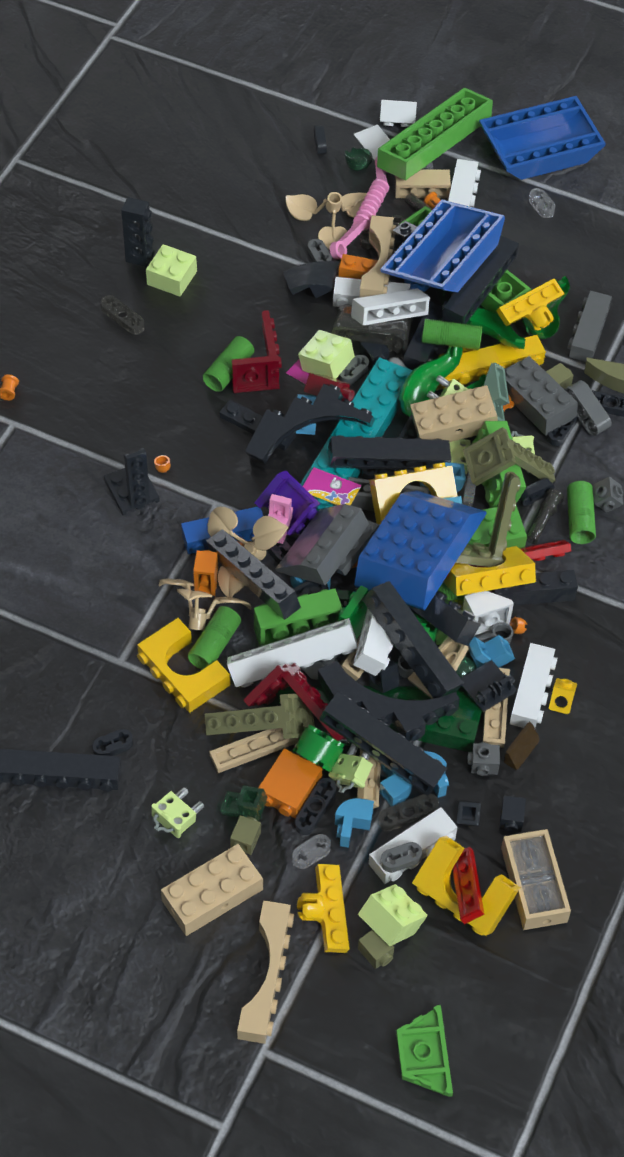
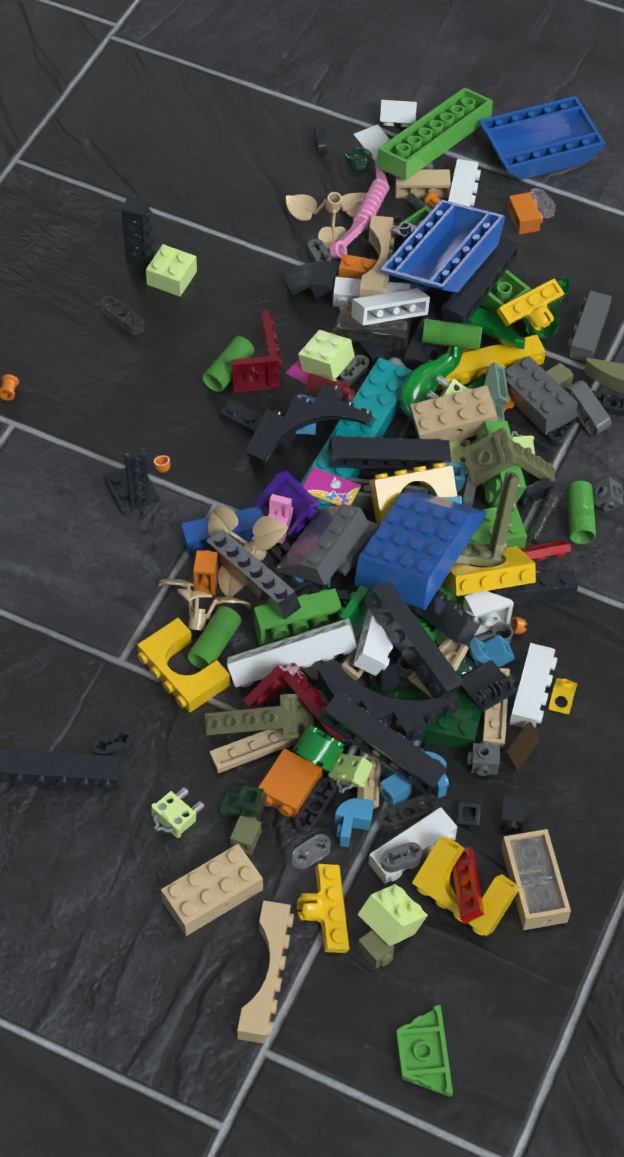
(524, 213): none -> orange brick

